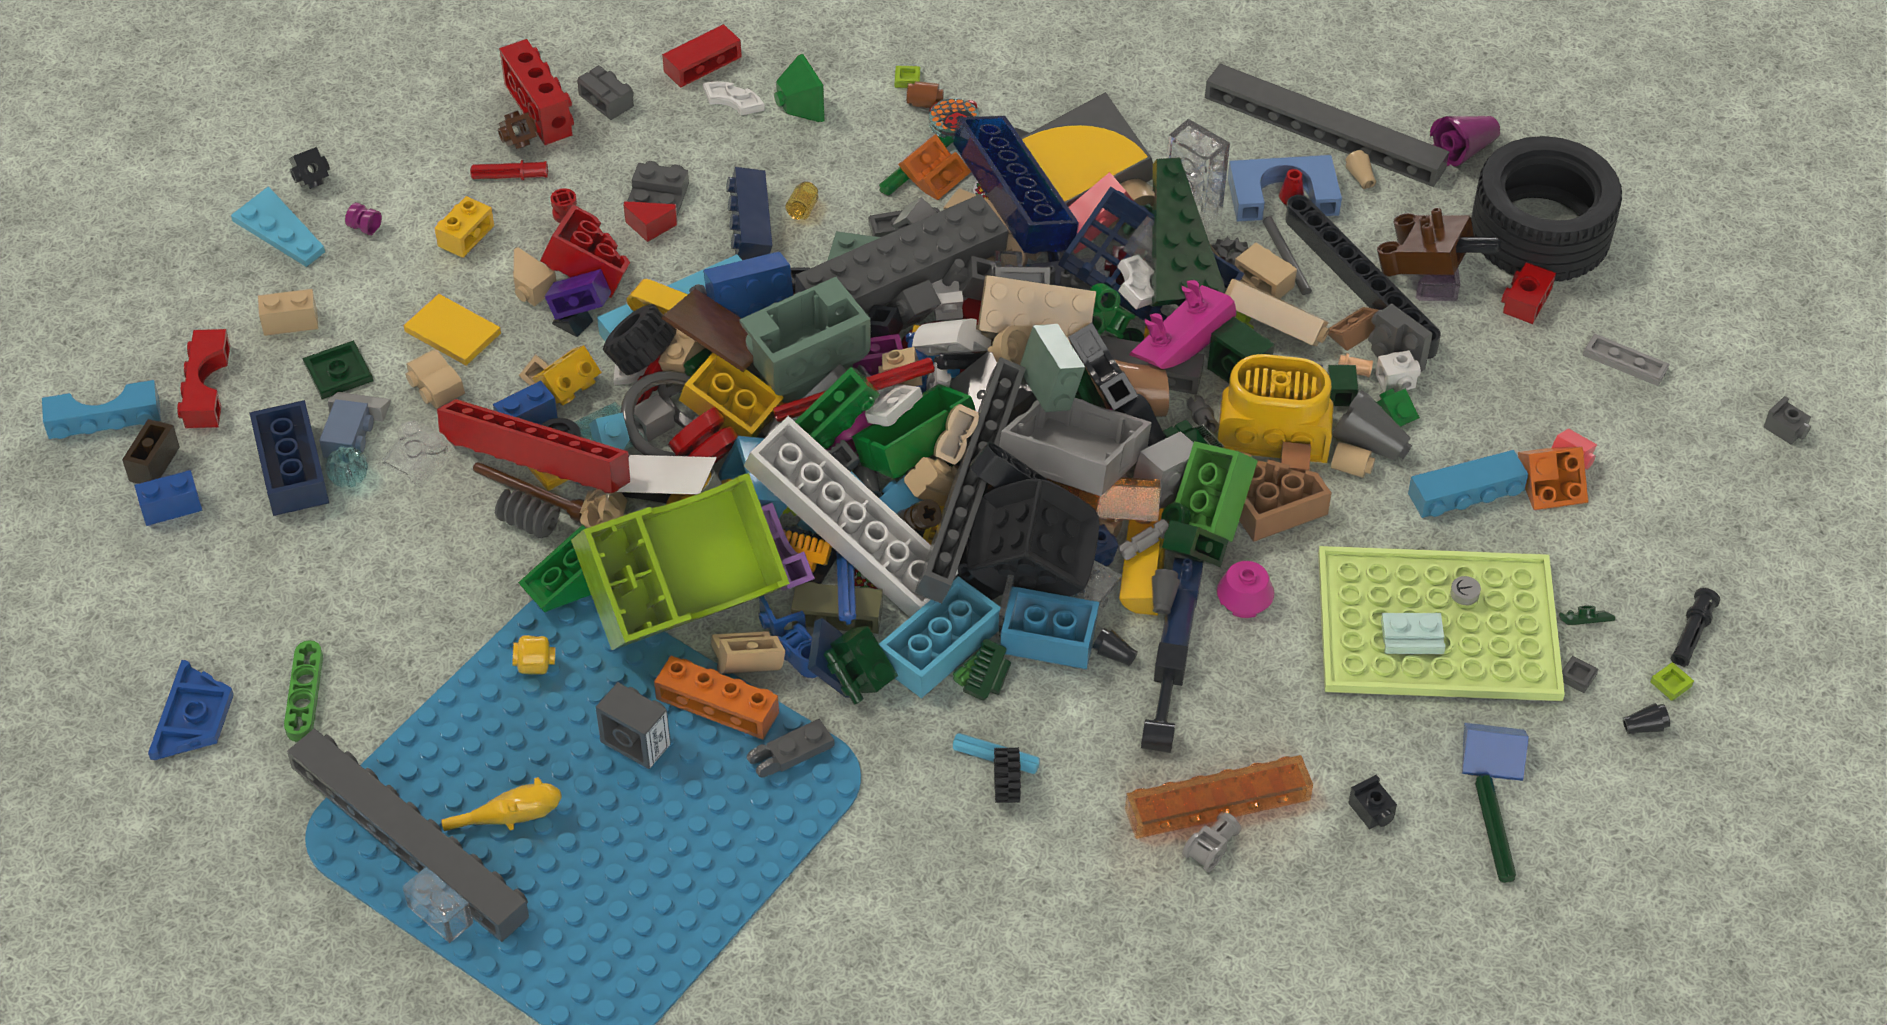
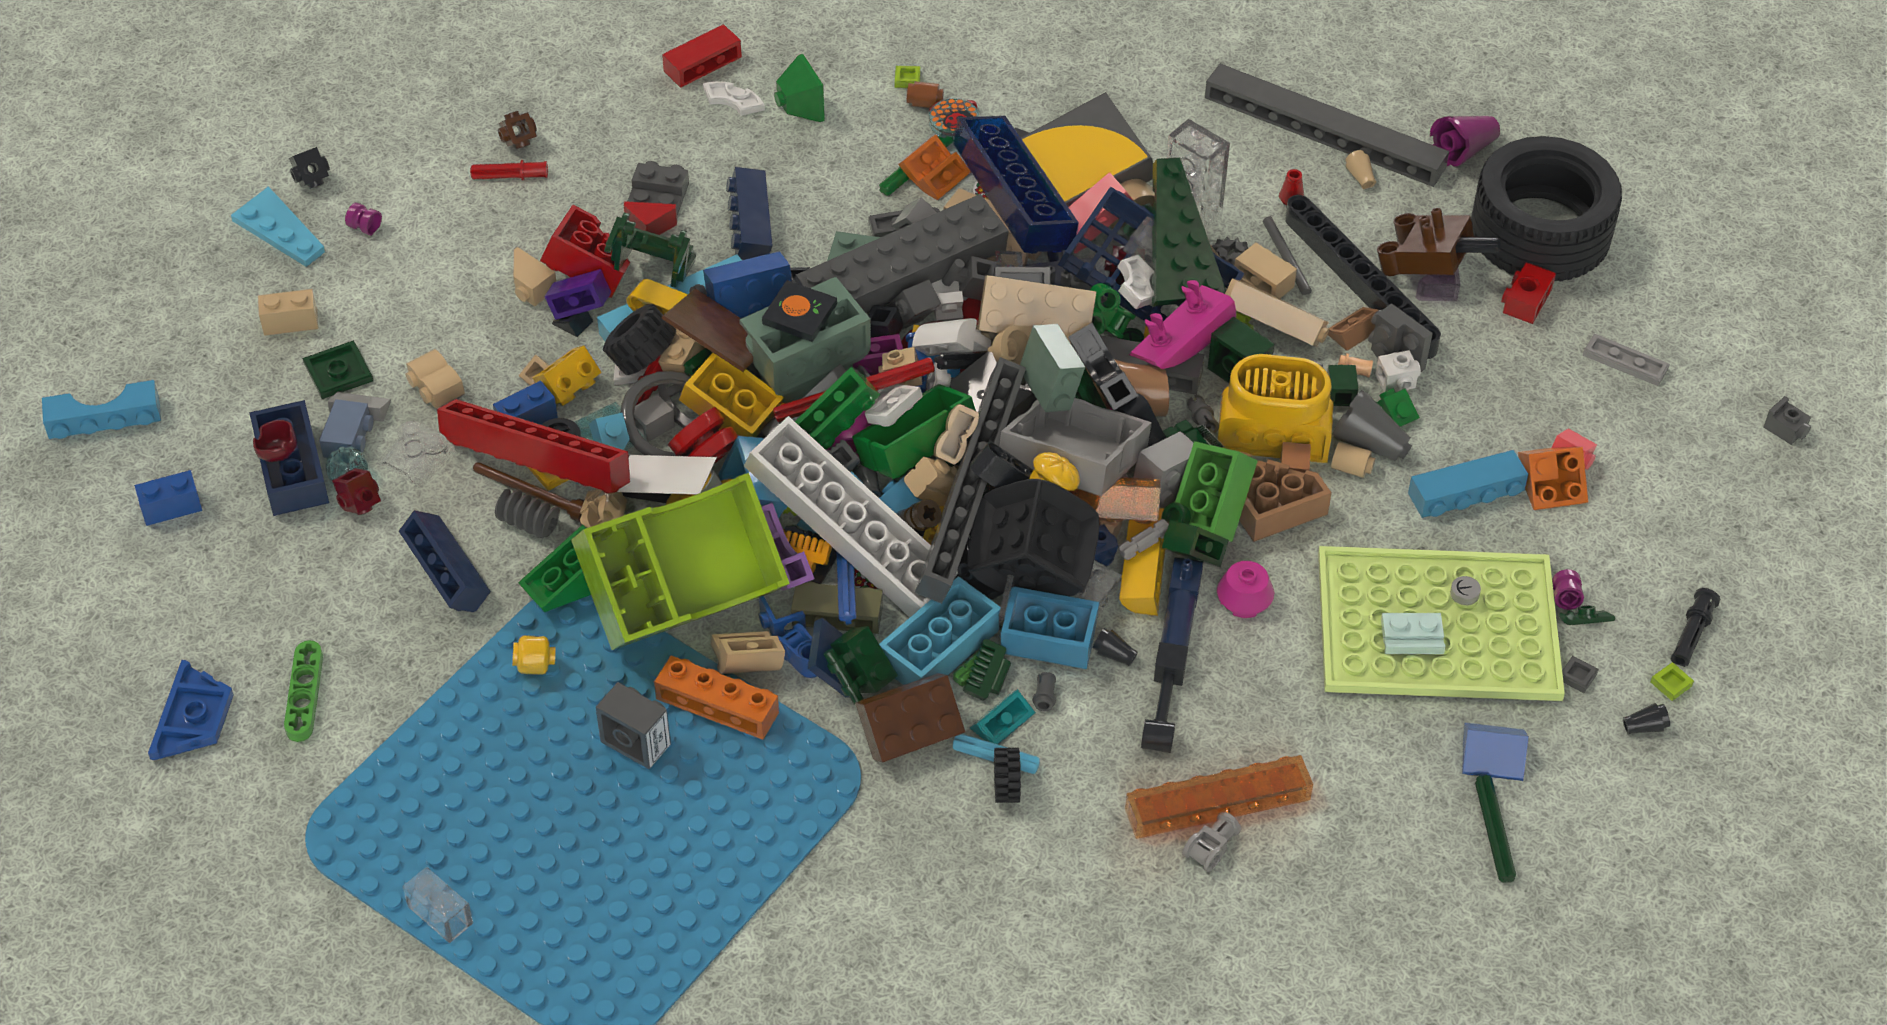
(151, 452): dark brown brick -> none
(206, 354): red arch -> none
(275, 441): none -> dark red hair
(356, 491): none -> dark red brick
(407, 832): dark grey brick -> none
(444, 561): none -> dark blue brick
(452, 329): yellow tile -> none
(464, 226): yellow brick -> none
(511, 807): yellow piece -> none
(536, 91): red brick -> none
(561, 203): red wheel -> none
(605, 92): dark grey brick -> none
(626, 237): none -> dark green piece
(791, 748): dark grey hinge -> none
(799, 310): none -> black tile
(802, 200): clear yellow brick -> none
(910, 717): none -> reddish brown brick
(1003, 718): none -> teal slope
(1044, 696): none -> dark grey pin
(1056, 470): none -> yellow piece
(1164, 590): dark grey cone -> none
(1249, 177): medium blue arch -> none
(1372, 803): black brick -> none
(1567, 589): none -> magenta wheel

